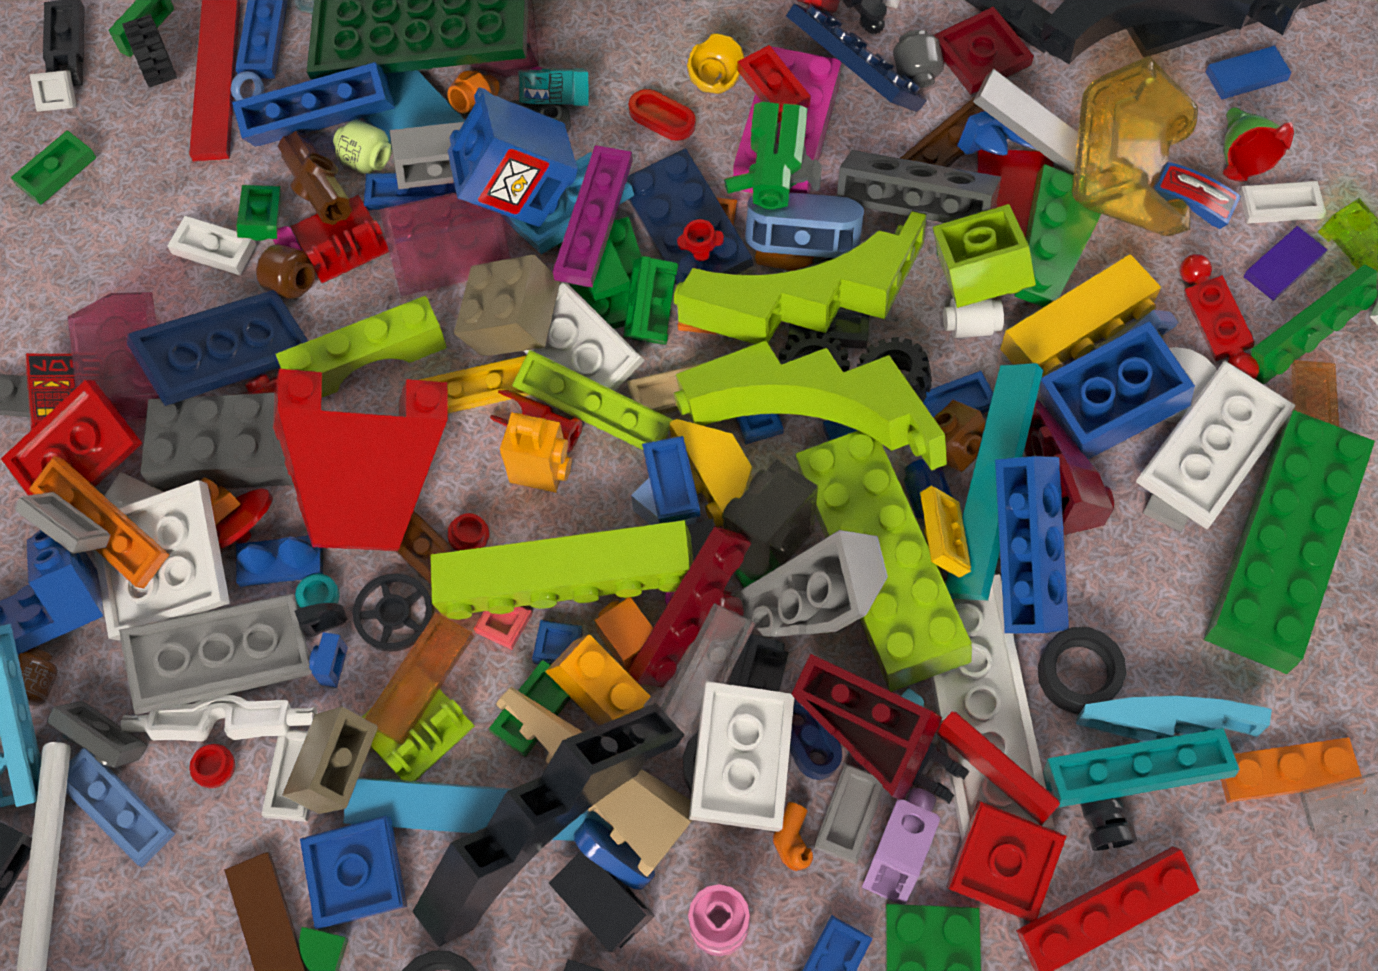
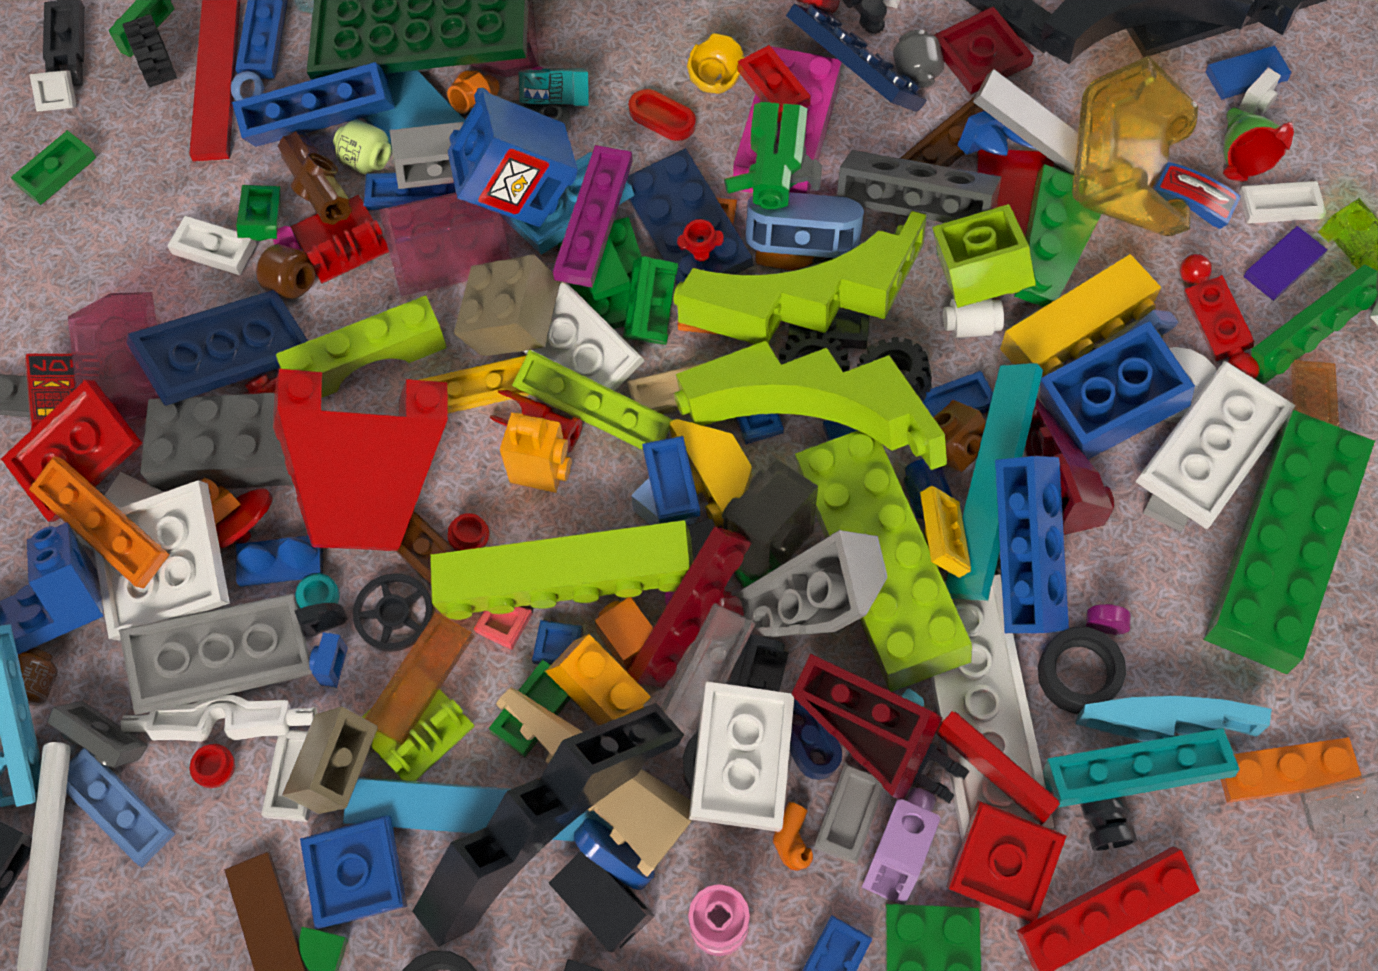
(62, 522): light grey tile -> none
(1108, 619): none -> magenta tile
(1261, 93): none -> white plate

